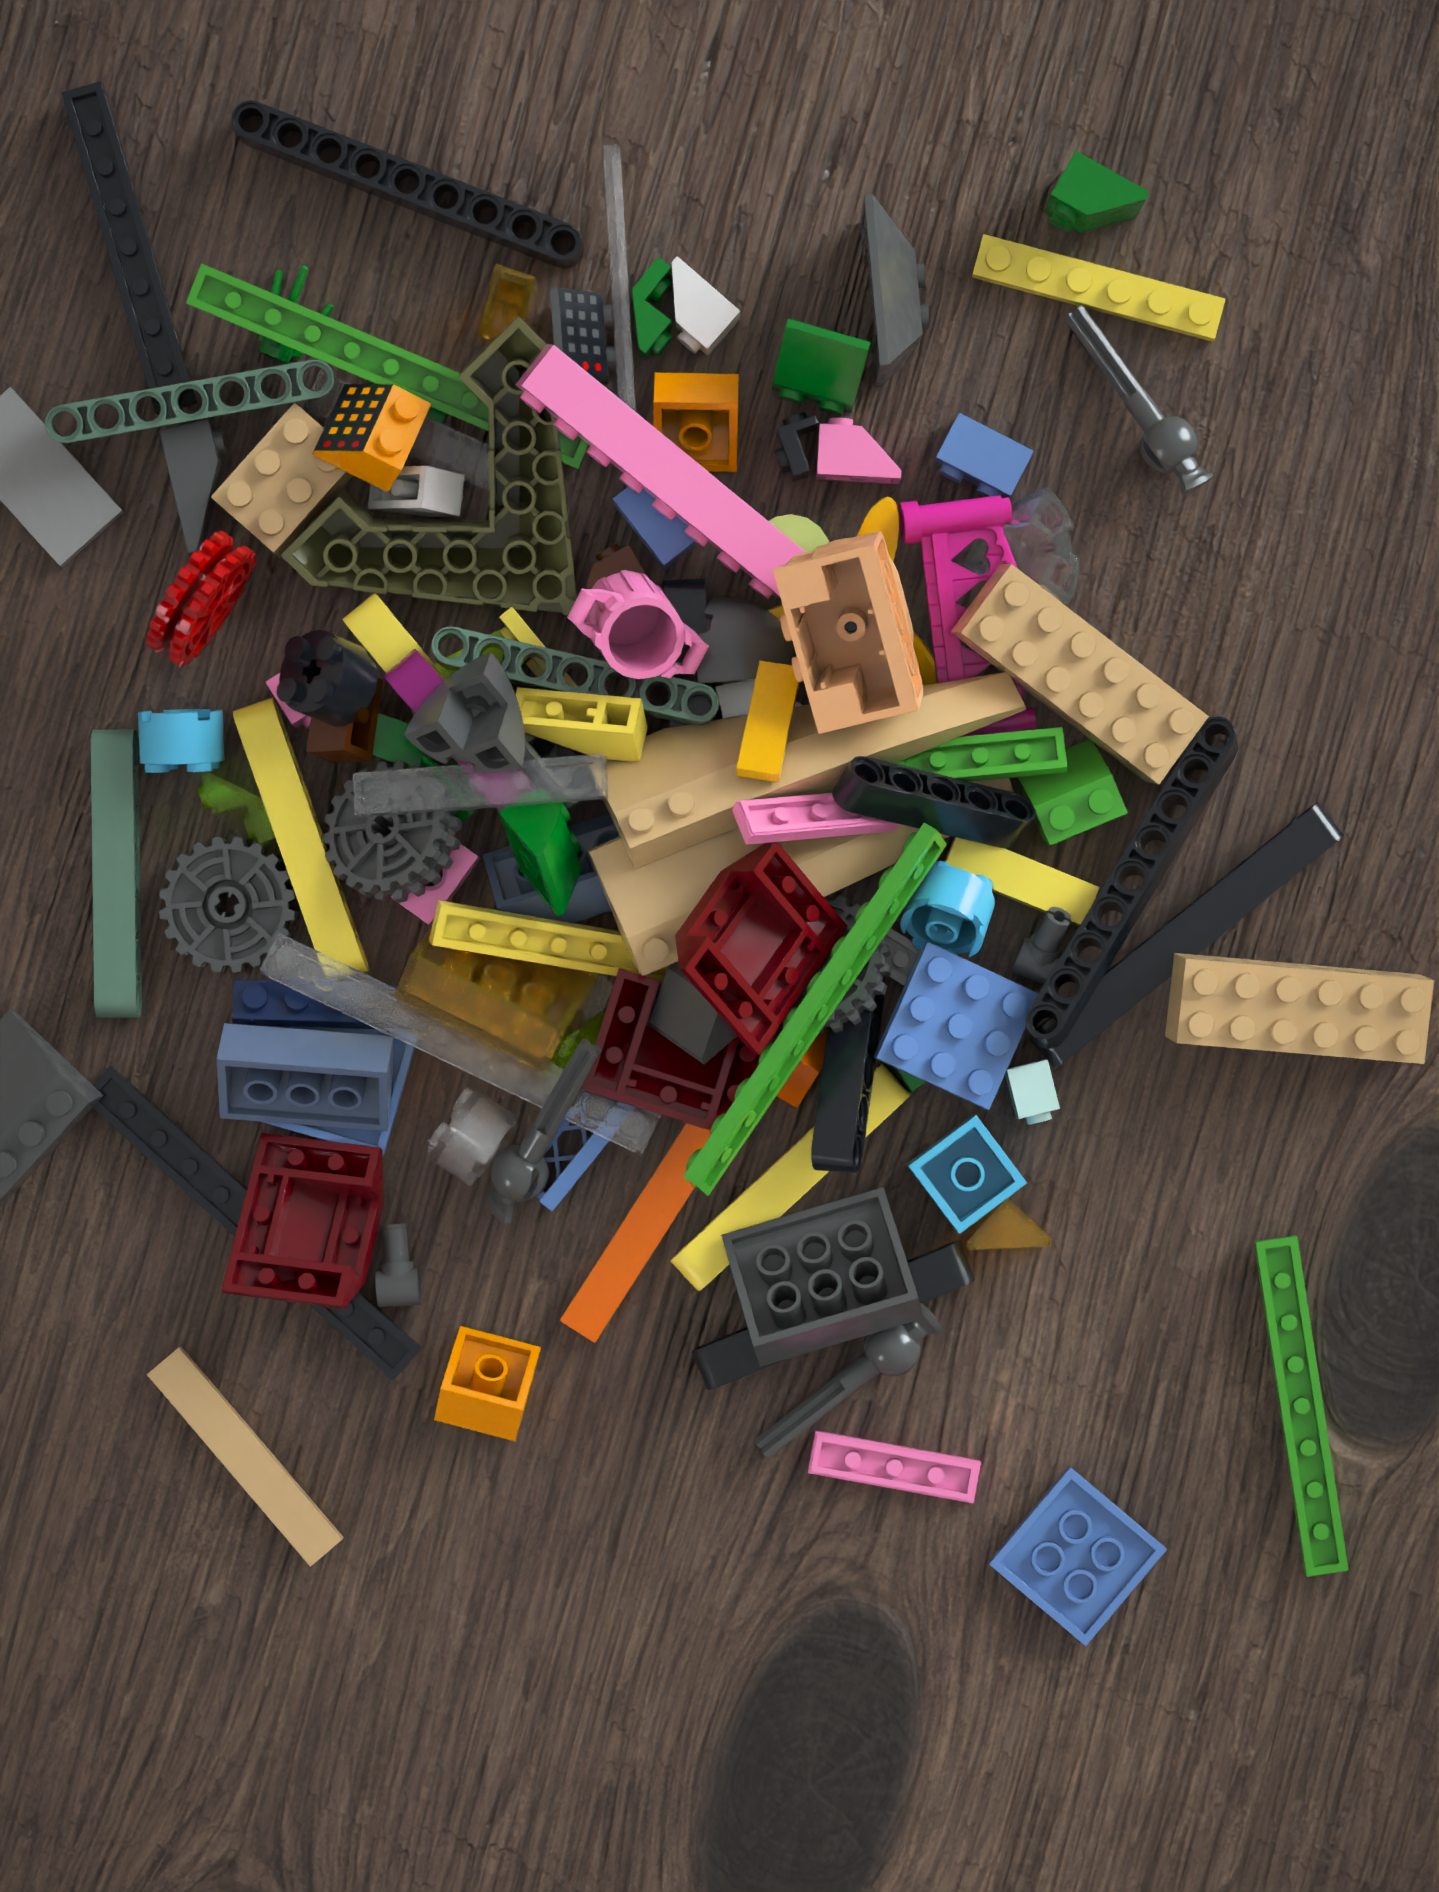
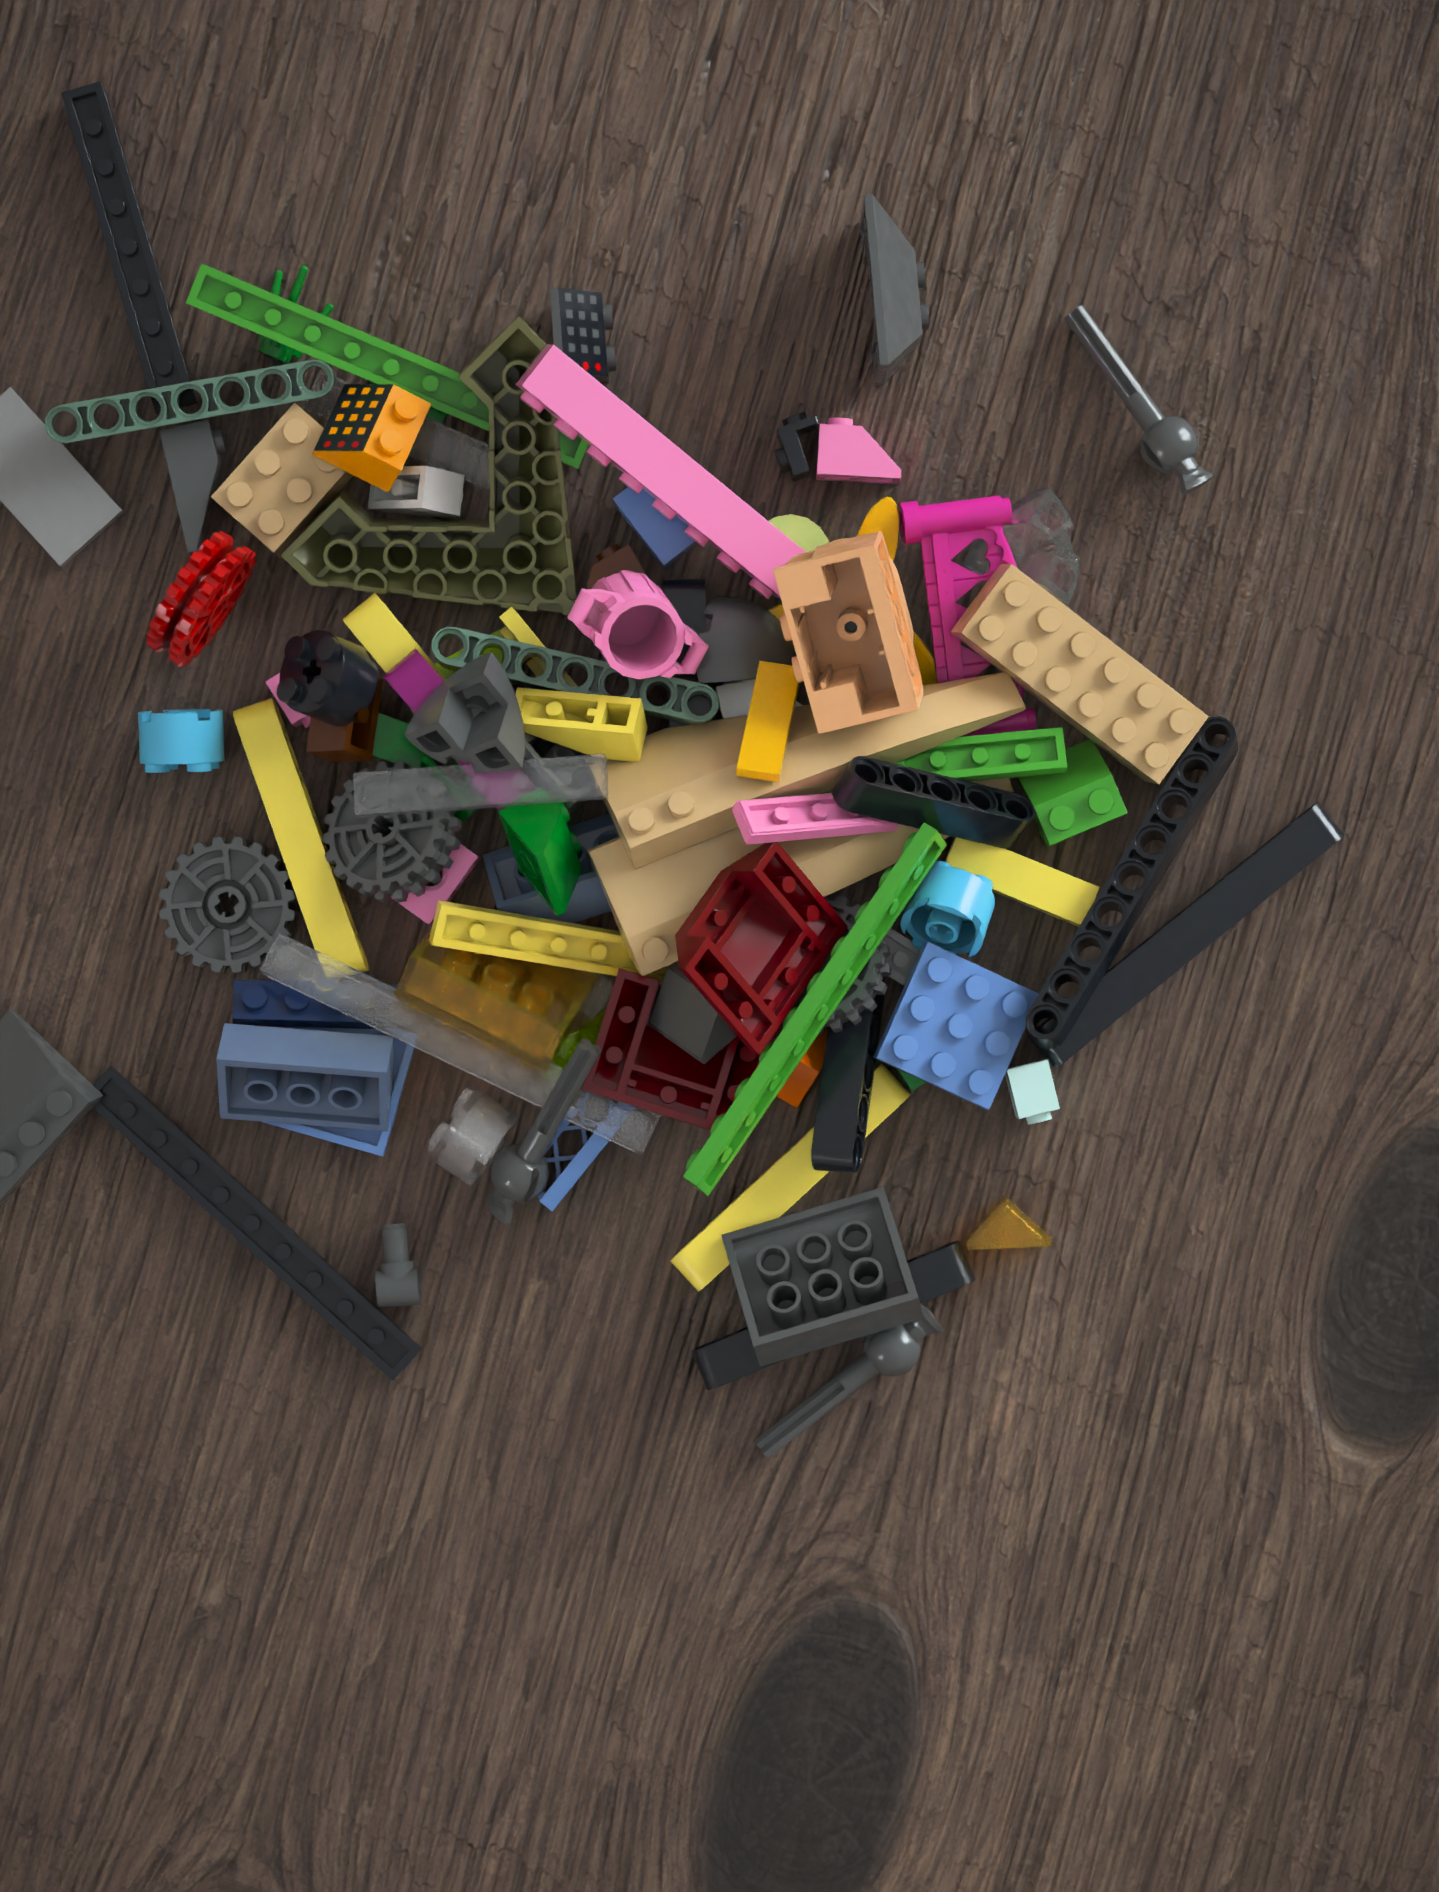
(116, 873): sand green beam -> none
(228, 798): clear neon green slope -> none
(245, 1456): tan tile -> none
(307, 1222): dark red slope -> none
(392, 170): black beam -> none
(487, 1383): light orange slope -> none
(508, 297): clear yellow slope -> none
(619, 275): clear tile -> none
(635, 1238): orange tile -> none
(651, 324): green slope -> none
(699, 416): light orange slope -> none
(700, 310): white slope -> none
(820, 367): green slope -> none
(894, 1466): bright pink tile -> none
(966, 1173): medium azure brick -> none
(982, 458): medium blue brick -> none
(1043, 950): dark grey pin -> none
(1077, 1555): medium blue plate -> none
(1092, 197): green slope -> none
(1098, 288): light yellow plate -> none
(1299, 1008): tan brick -> none
(1300, 1406): bright green plate -> none

